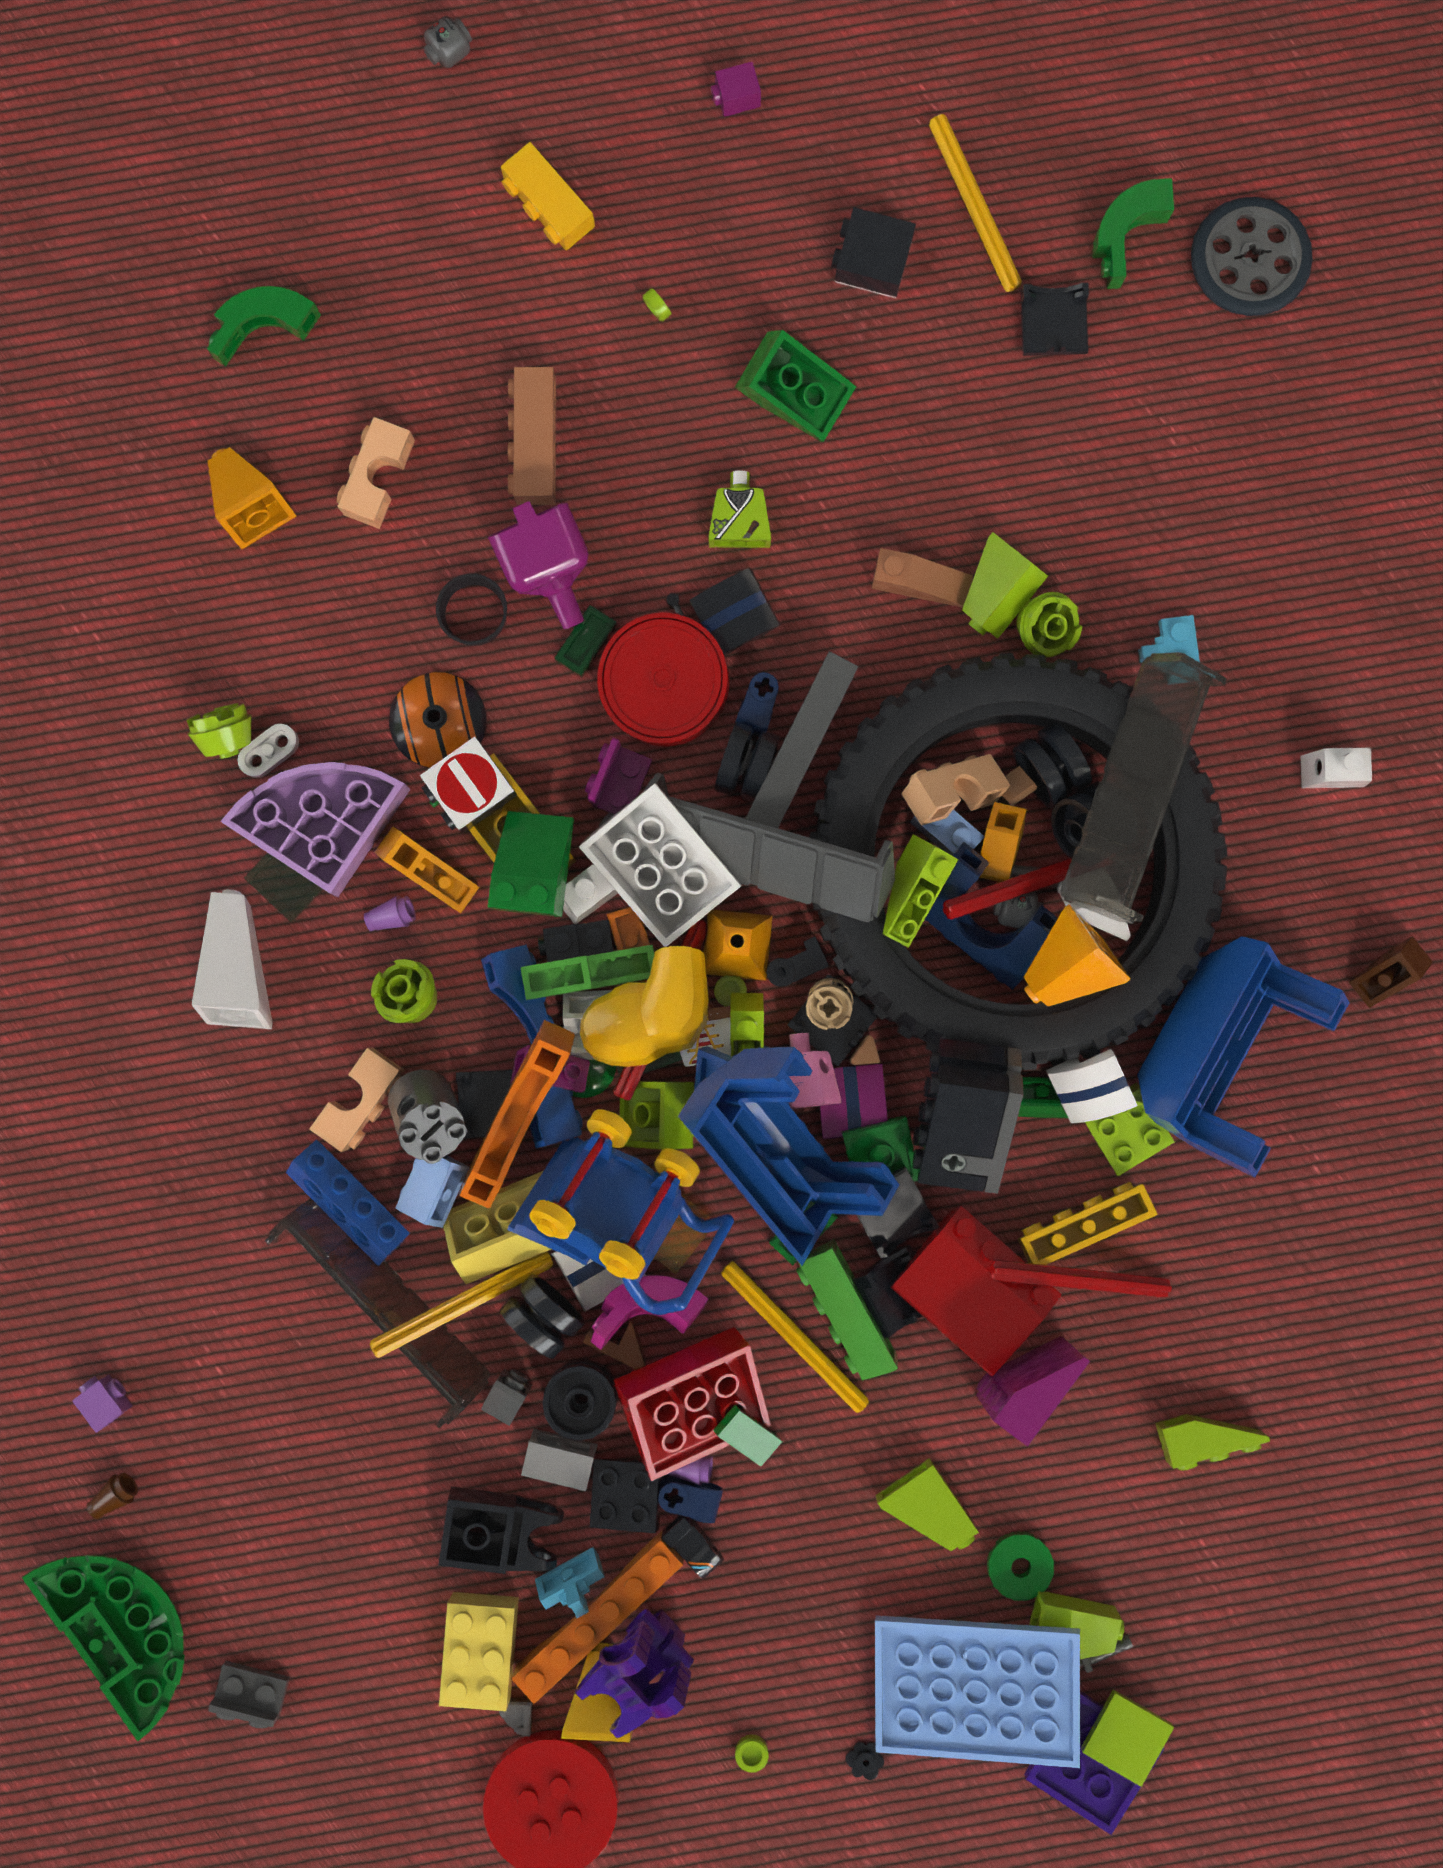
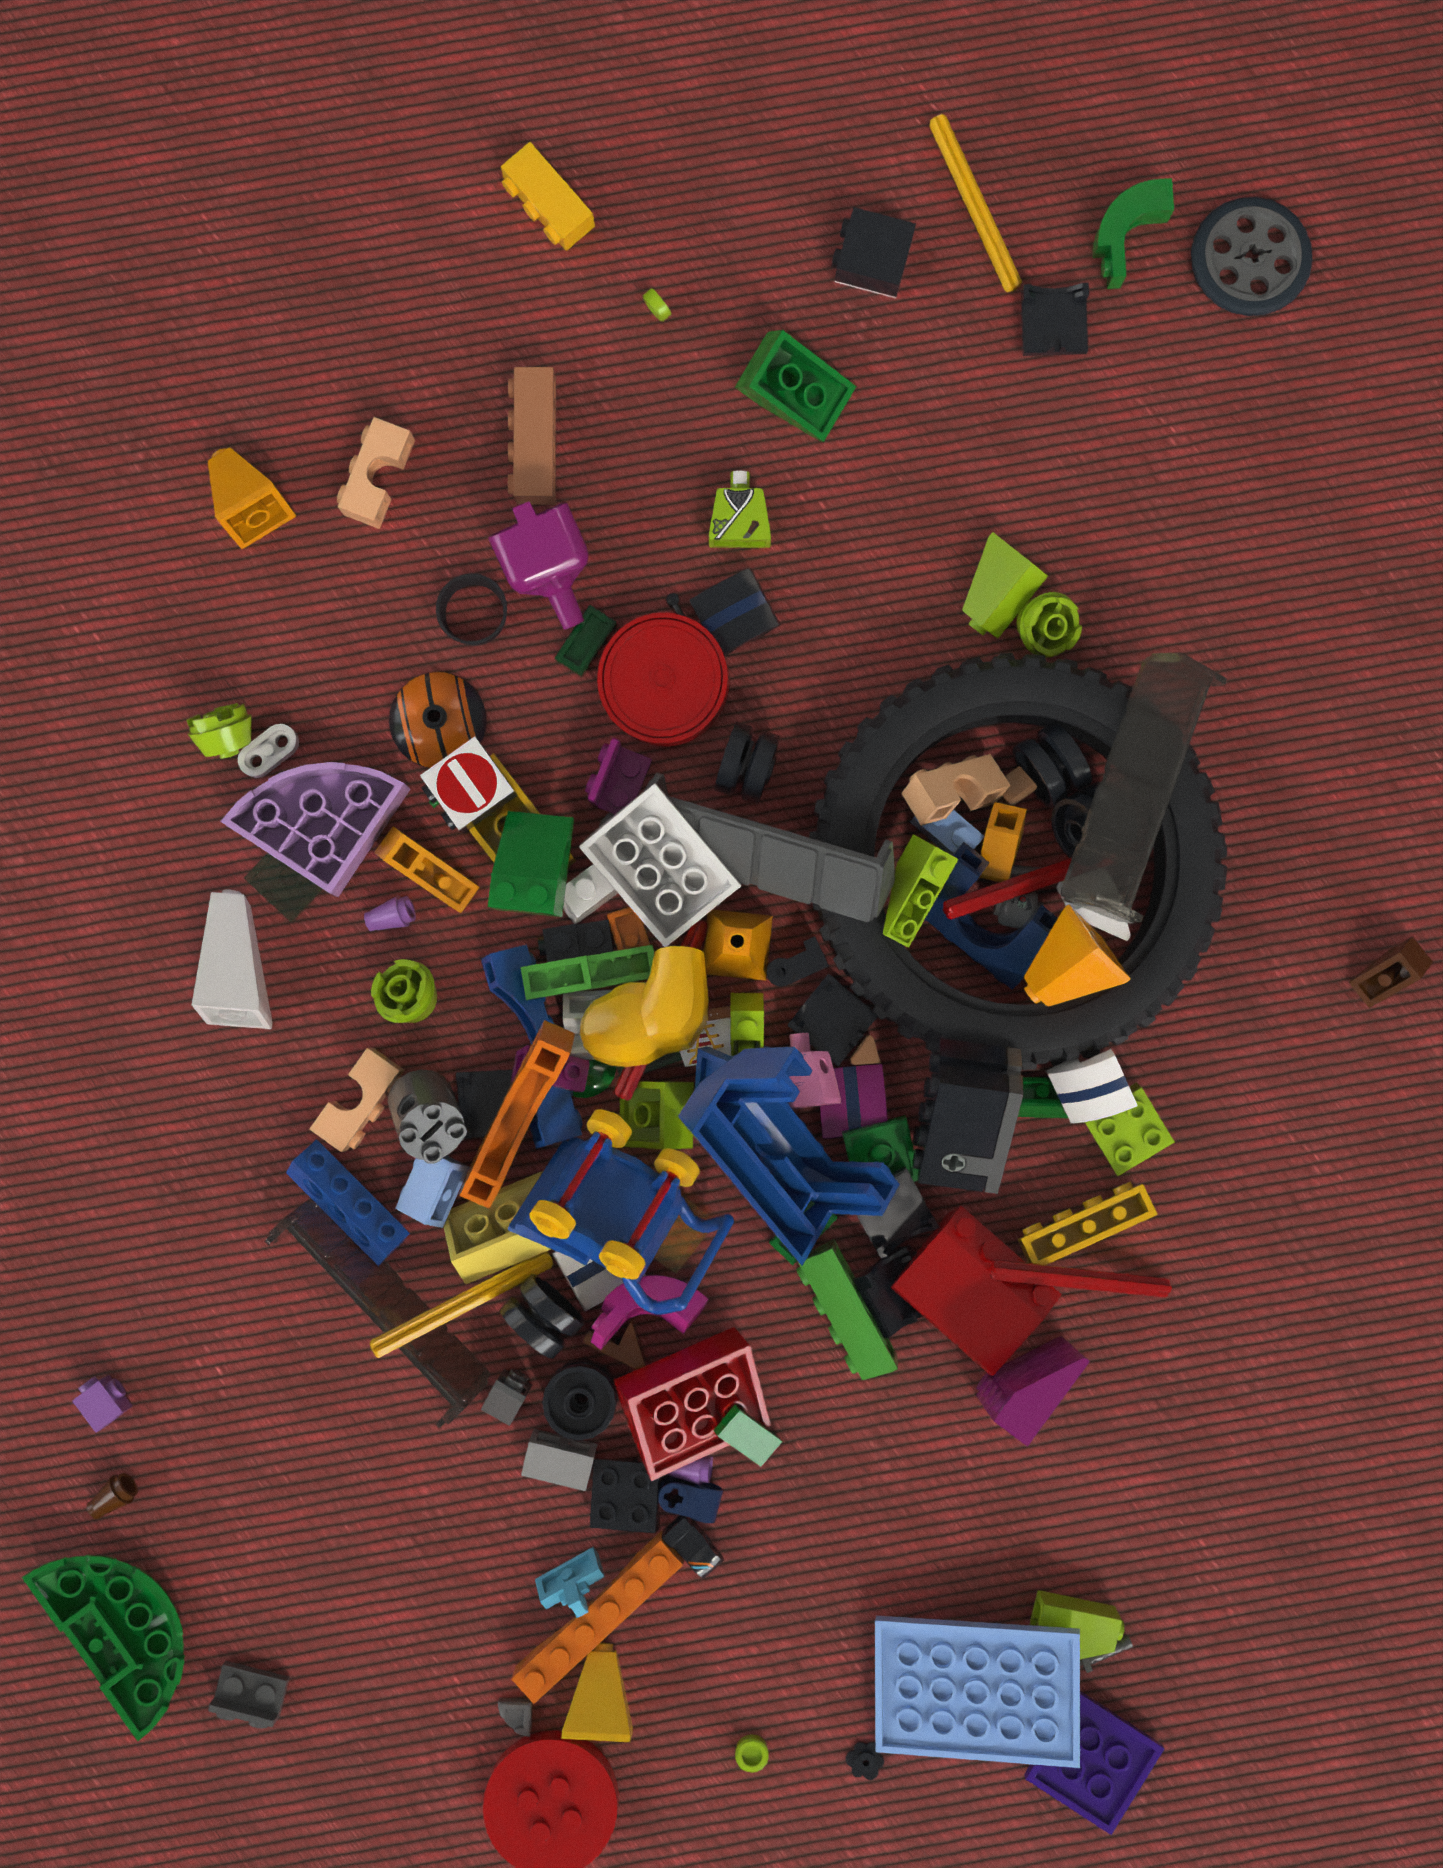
(258, 309): green arch -> none
(447, 42): dark grey head -> none
(478, 1651): light yellow brick -> none
(504, 1534): black brick -> none
(627, 1668): dark purple piece -> none
(726, 986): lime tile -> none
(736, 89): magenta brick -> none
(755, 709): dark blue piece -> none
(795, 1337): yellow axle -> none
(802, 741): dark grey arch -> none
(829, 1004): tan wheel -> none
(920, 578): nougat slope -> none
(929, 1506): lime slope -> none
(1025, 1585): green tile -> none
(1127, 1738): lime tile -> none
(1176, 636): medium azure hinge -> none
(1196, 1438): lime slope -> none
(1211, 1037): blue wedge -> none
(1339, 768): white torso -> none

